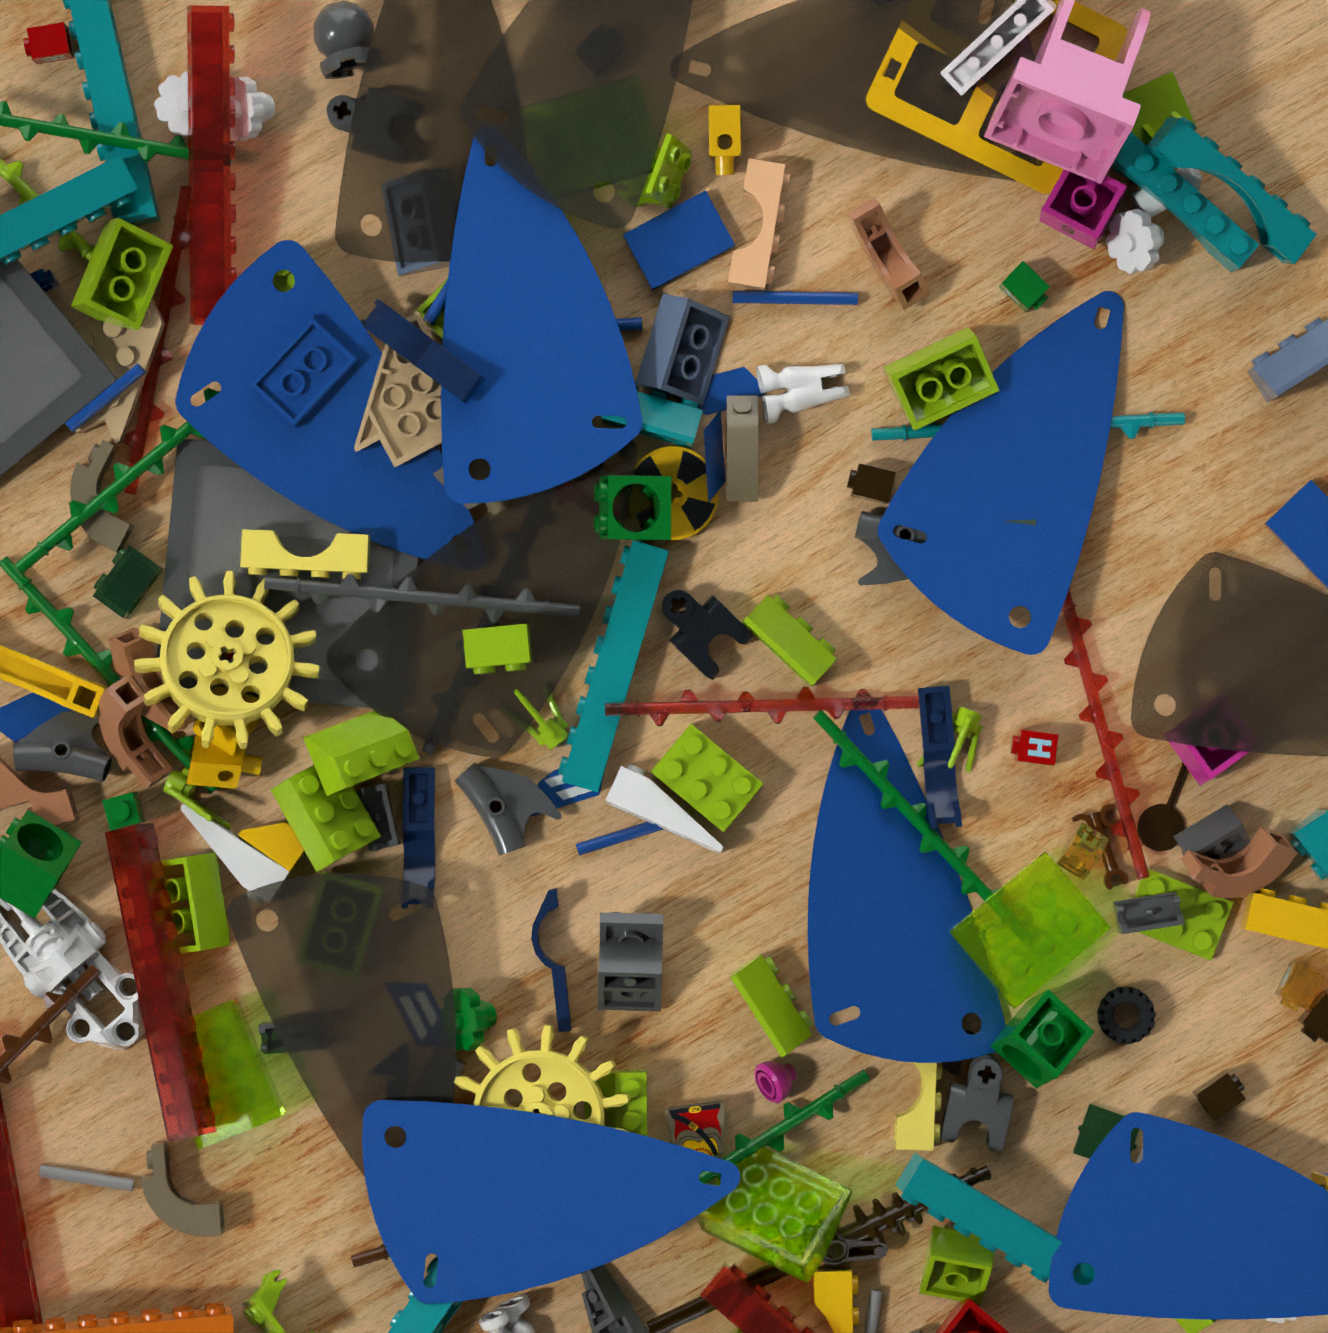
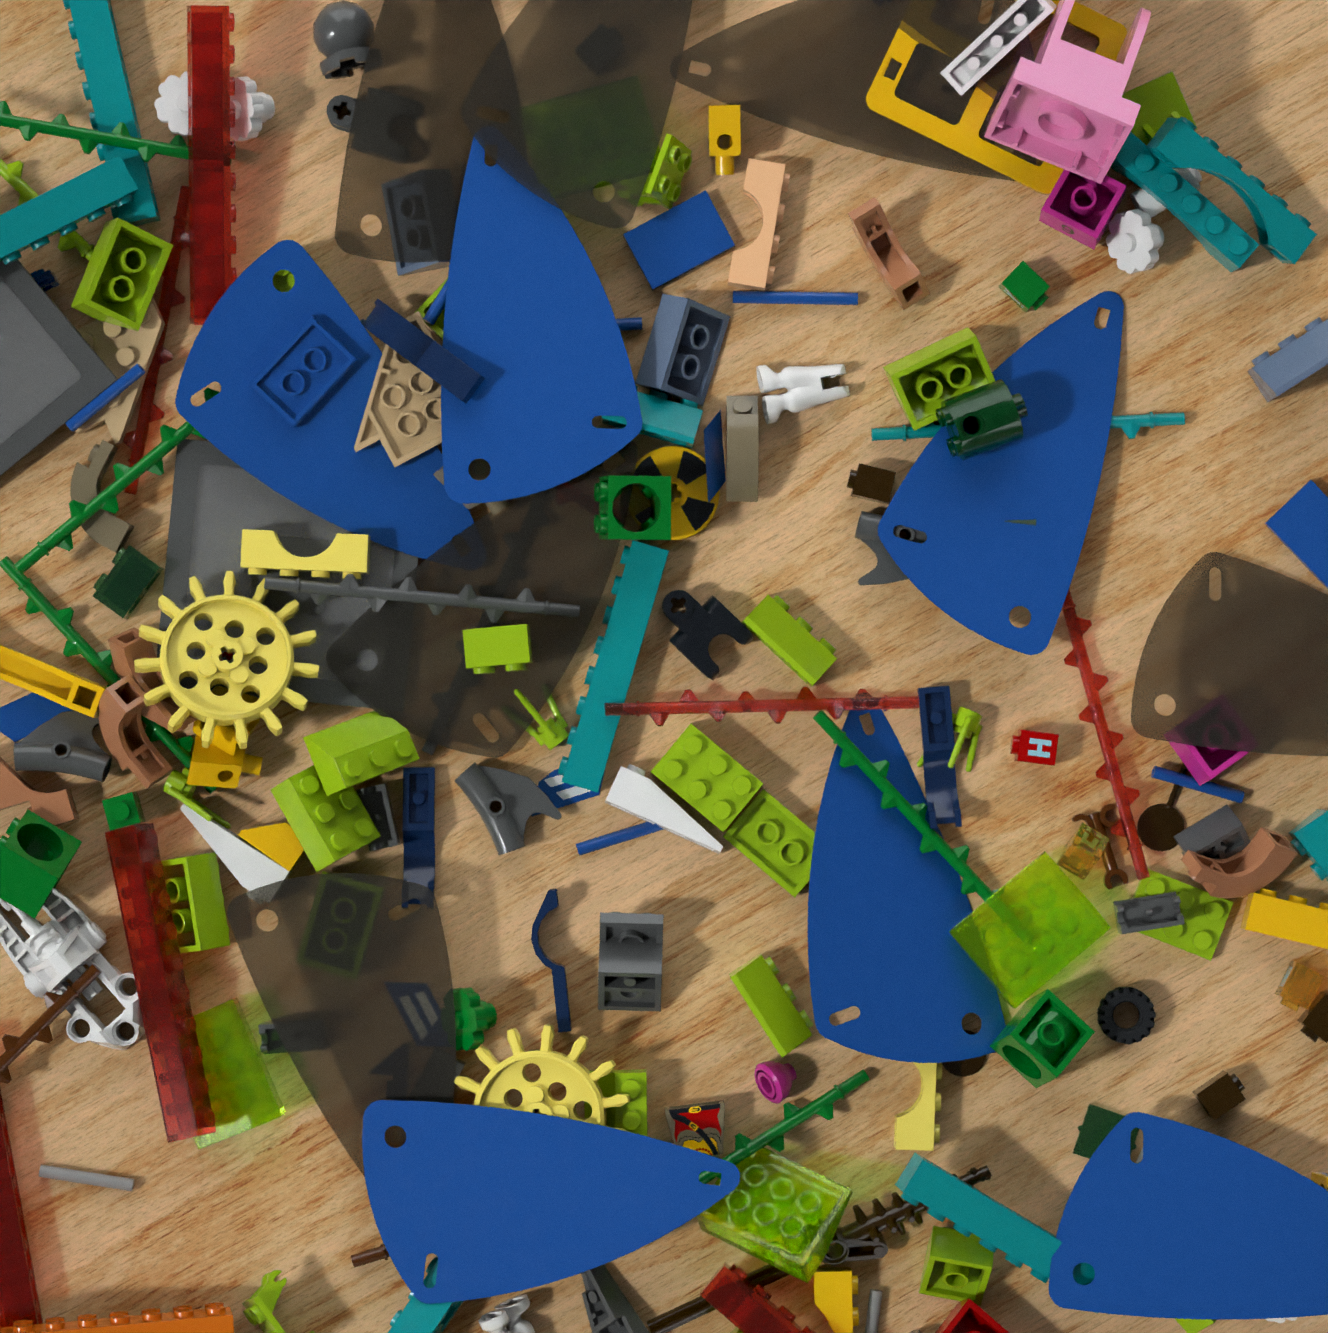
(48, 43): red brick -> none
(173, 1208): dark tan arch -> none
(729, 383): blue sticker -> none
(774, 841): none -> lime plate
(980, 1102): dark grey piece -> none
(993, 416): none -> dark green cylinder
(1189, 782): none -> blue piece

